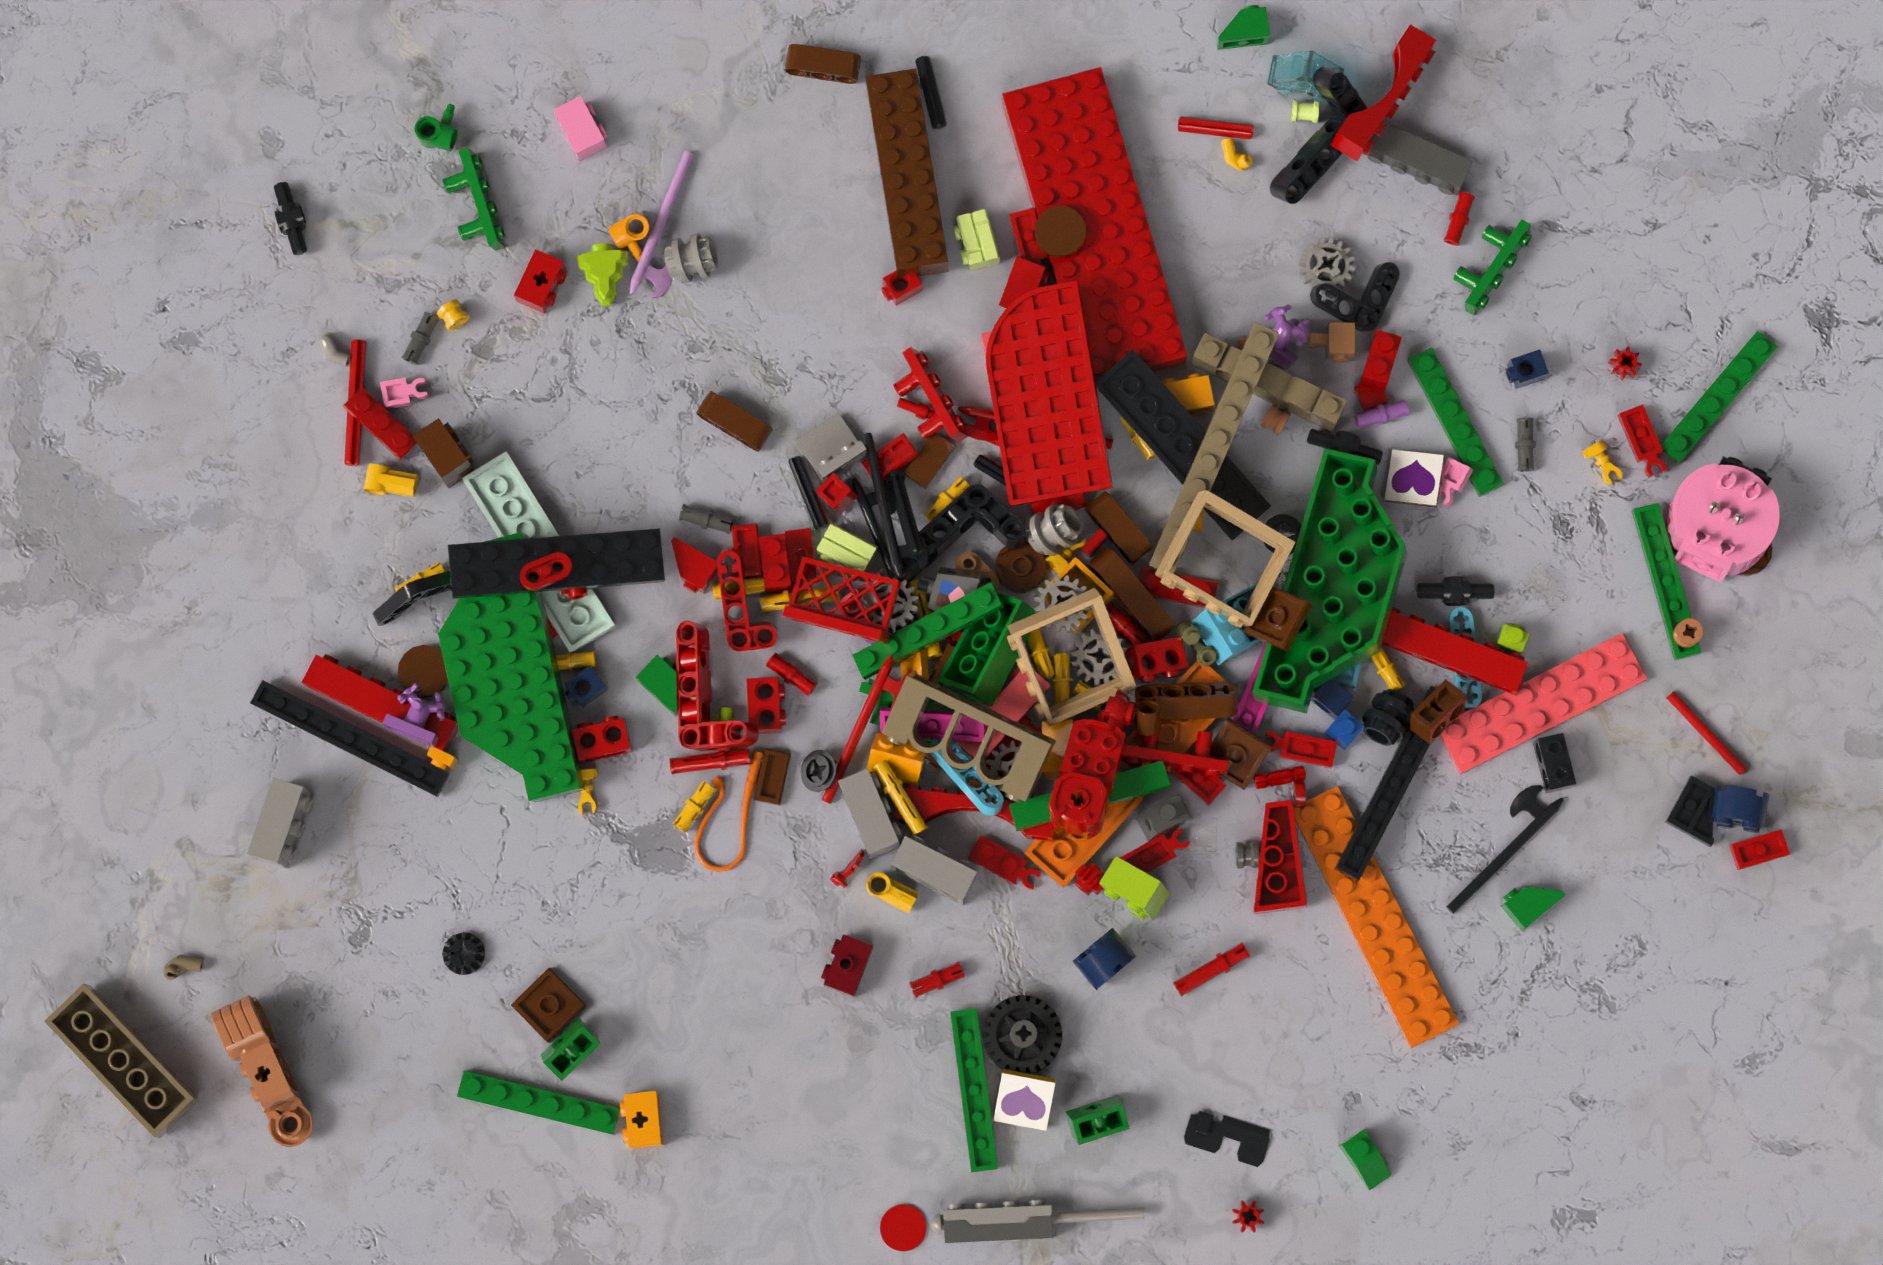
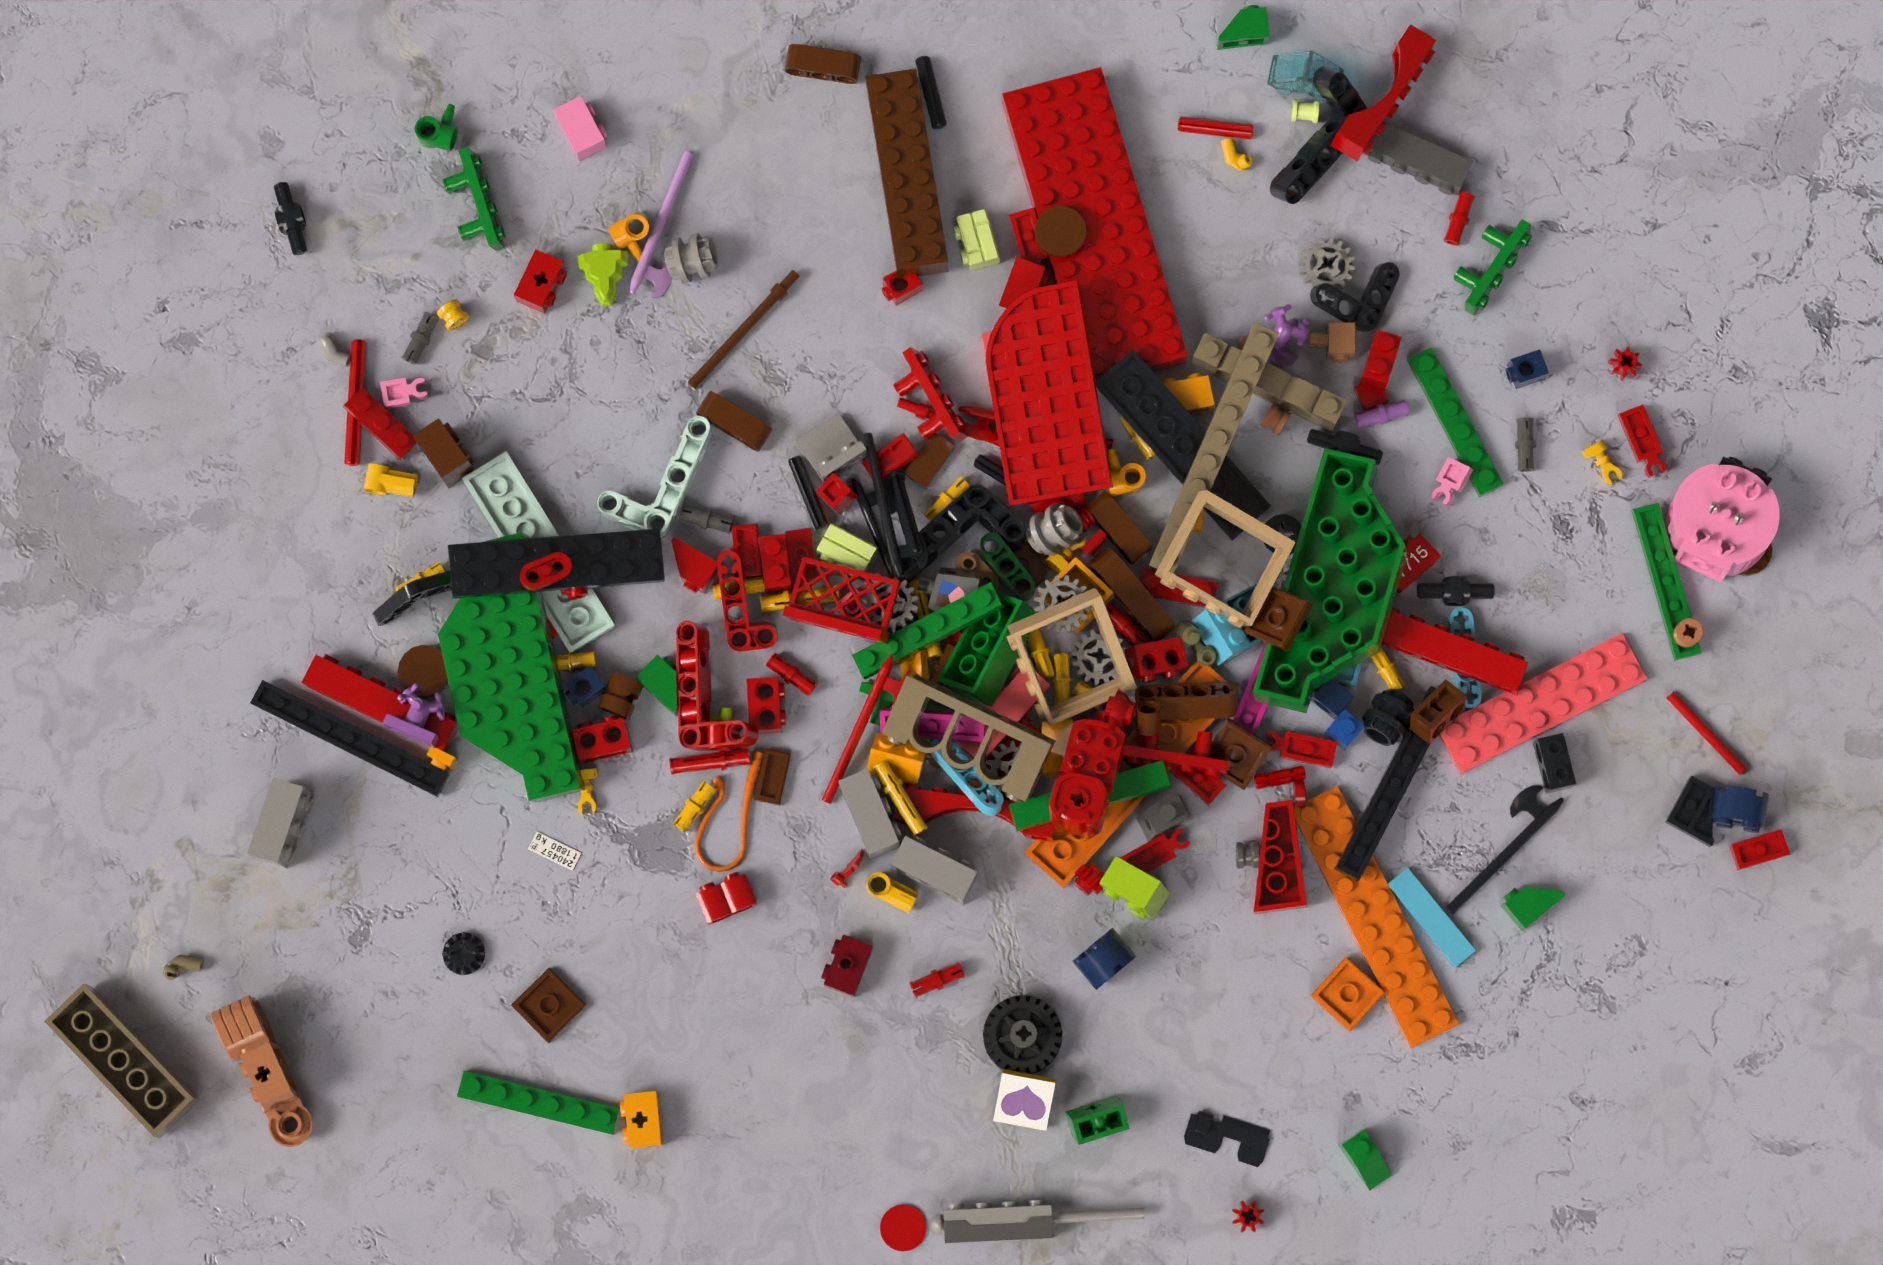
(554, 851): none -> white sticker
(570, 1049): green brick -> none
(620, 696): none -> reddish brown wheel
(671, 494): none -> light aqua beam
(726, 898): none -> red brick
(777, 293): none -> reddish brown bar
(810, 768): black gear -> none
(974, 1090): green plate -> none
(1001, 862): red plate -> none
(1002, 555): none -> dark green beam
(1086, 518): none -> red bush
(1118, 474): none -> light orange piece
(1221, 963): red pin -> none
(1347, 994): none -> orange plate
(1414, 478): tile -> none
(1419, 559): none -> red brick
(1431, 918): none -> medium azure tile
(1511, 638): lime brick -> none
(1718, 397): green plate -> none

